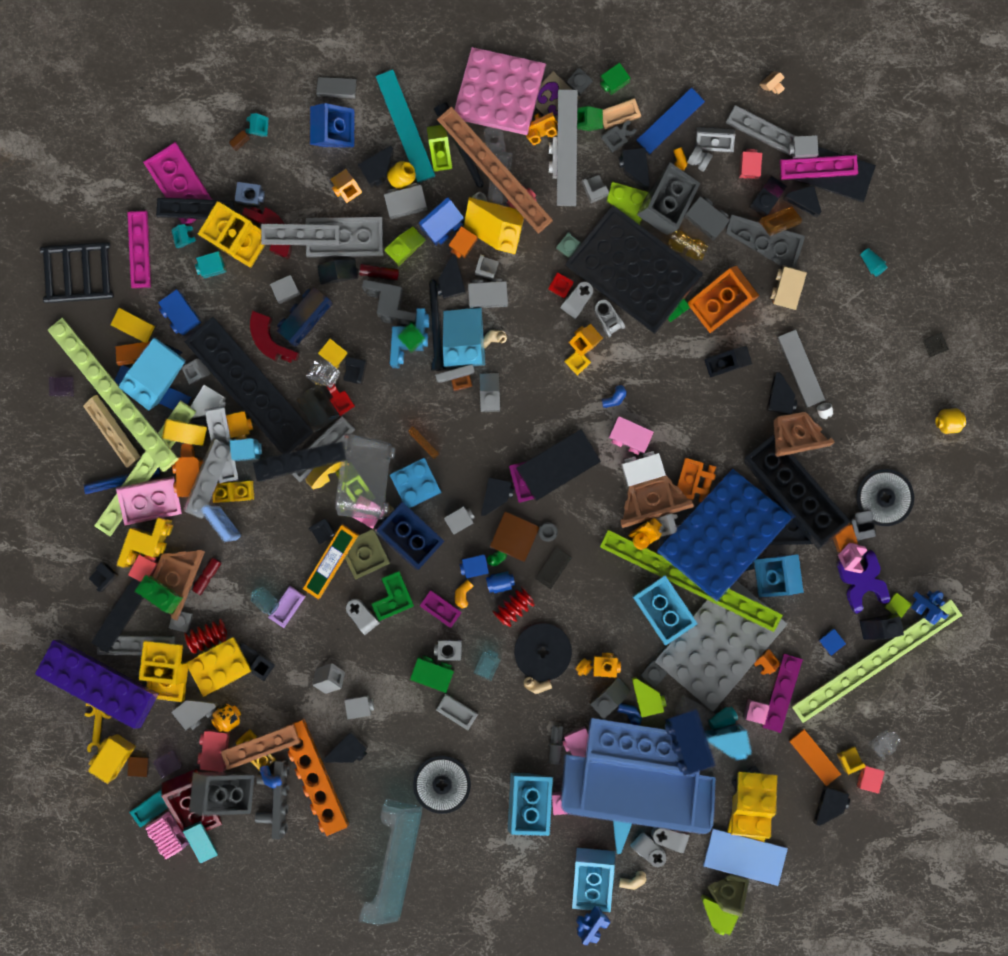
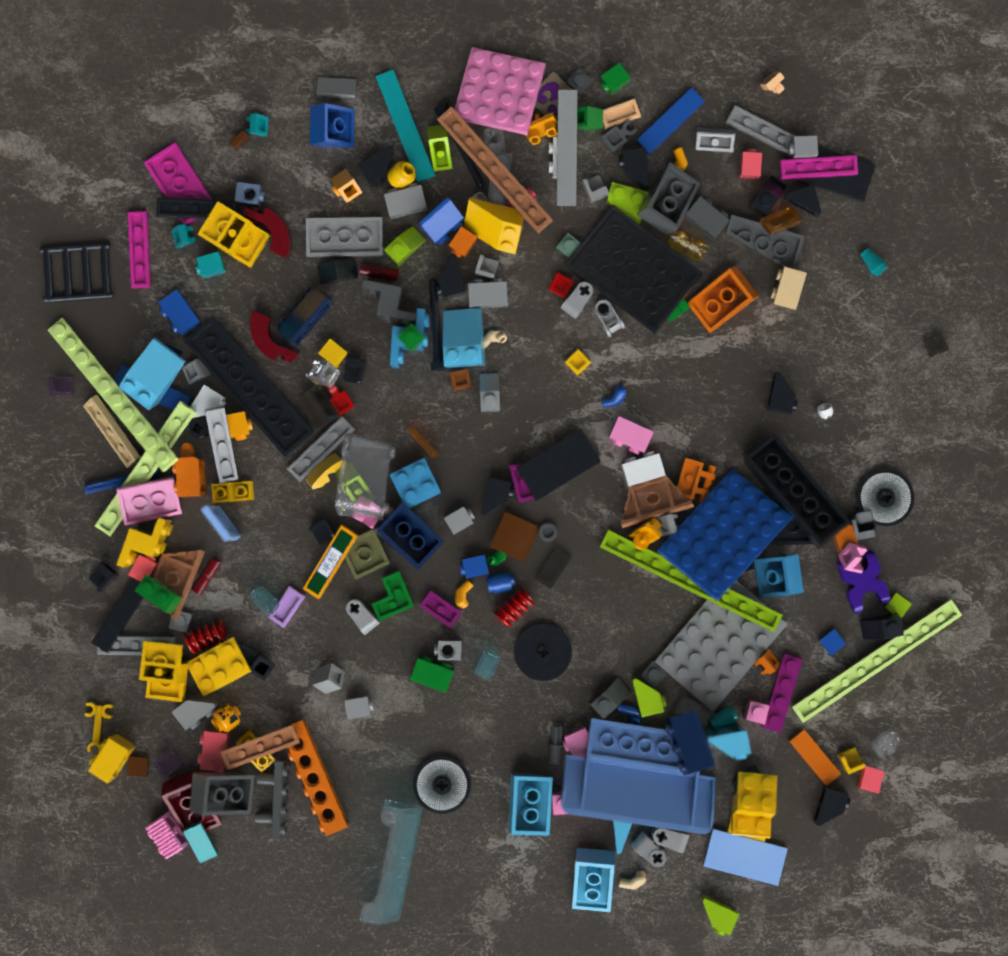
(97, 684): dark purple brick -> none
(129, 353): orange tile -> none
(132, 325): yellow slope -> none
(149, 809): teal tile -> none
(184, 432): yellow slope -> none
(207, 478): light grey plate -> none
(245, 449): medium azure brick -> none
(268, 779): blue arm -> none
(284, 289): light grey panel -> none
(299, 234): light grey plate -> none
(299, 461): black arch -> none
(347, 750): black slope -> none
(456, 373): light grey tile -> none
(457, 711): light grey tile -> none
(535, 686): tan arm -> none
(584, 667): light orange plate -> none
(585, 339): light orange brick -> none
(590, 924): blue hips -> none
(606, 665): light orange brick -> none
(664, 610): medium azure slope -> none
(699, 158): light grey wheel -> none
(728, 361): black slope -> none
(730, 894): olive plate -> none
(798, 434): nougat wing -> none
(801, 368): light grey tile -> none
(935, 612): blue hips -> none
(950, 420): yellow head -> none

